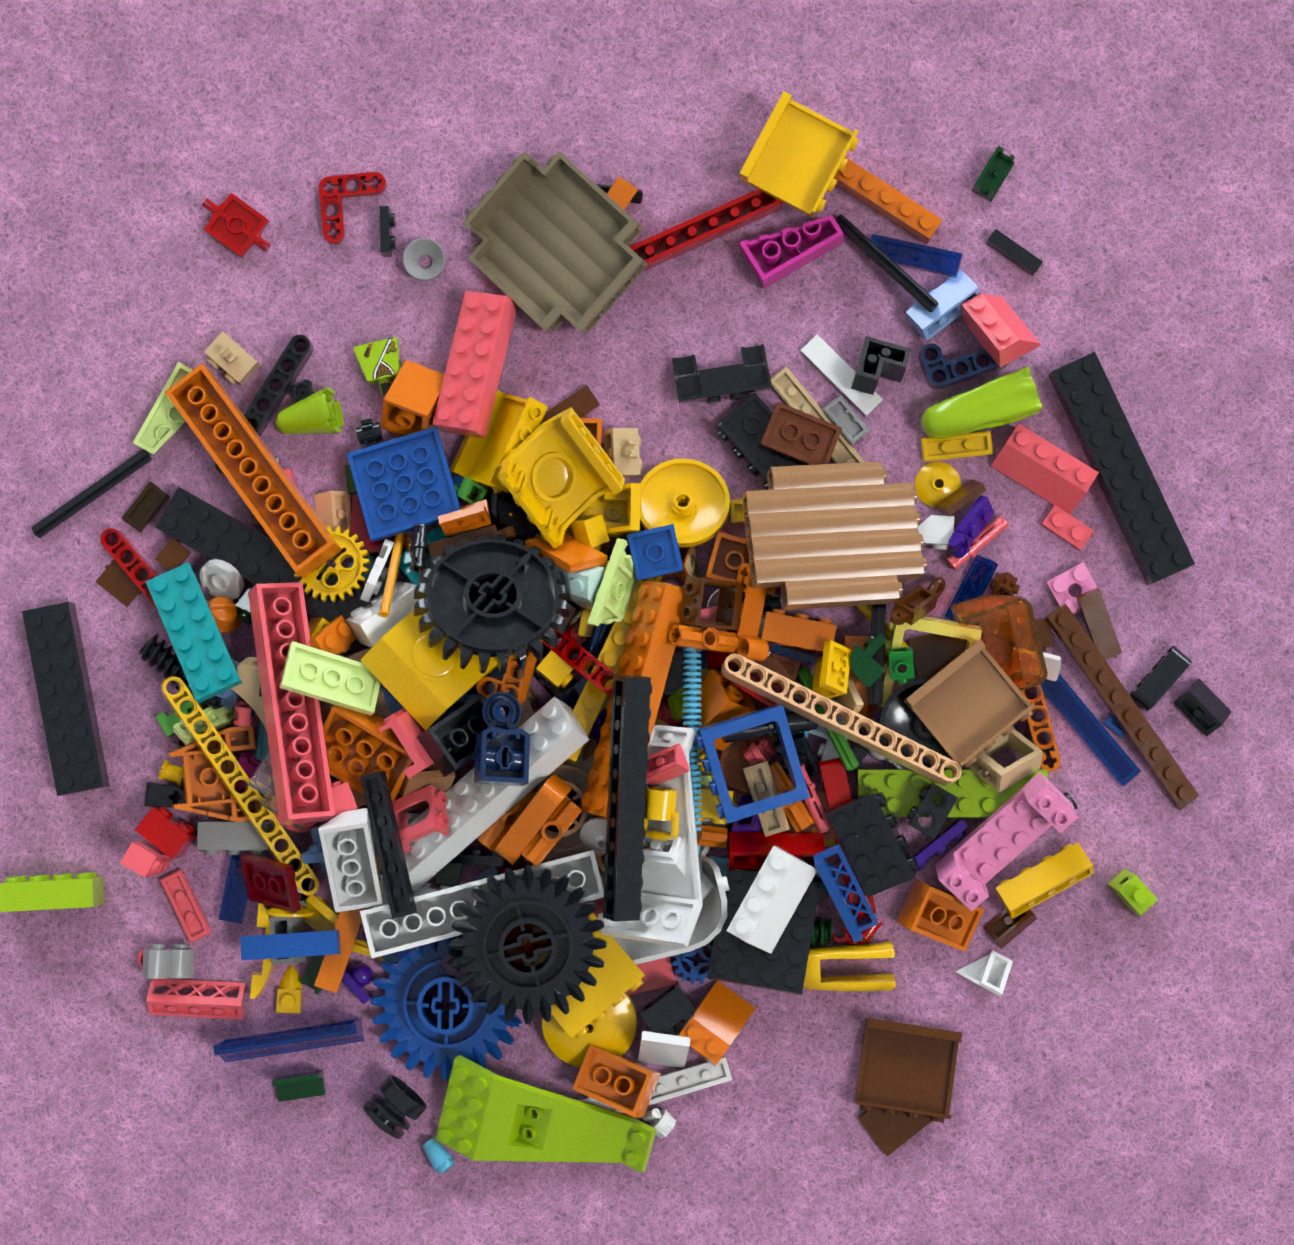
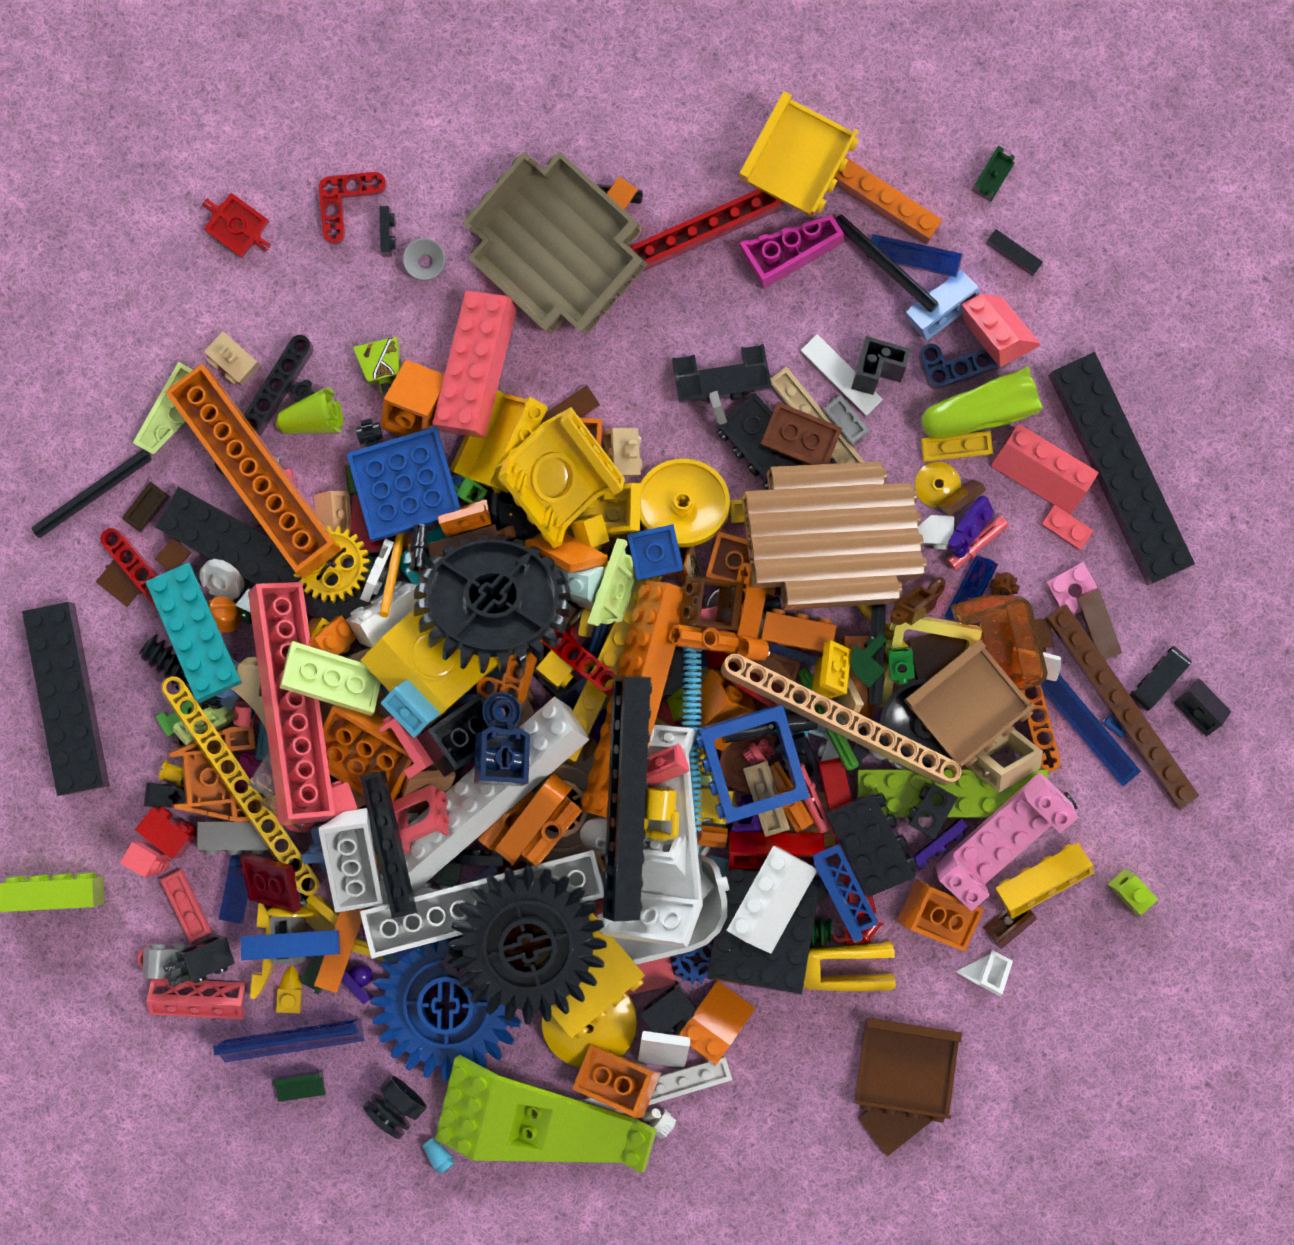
(201, 960): none -> black hinge
(410, 708): none -> medium azure panel
(717, 408): none -> light grey tile

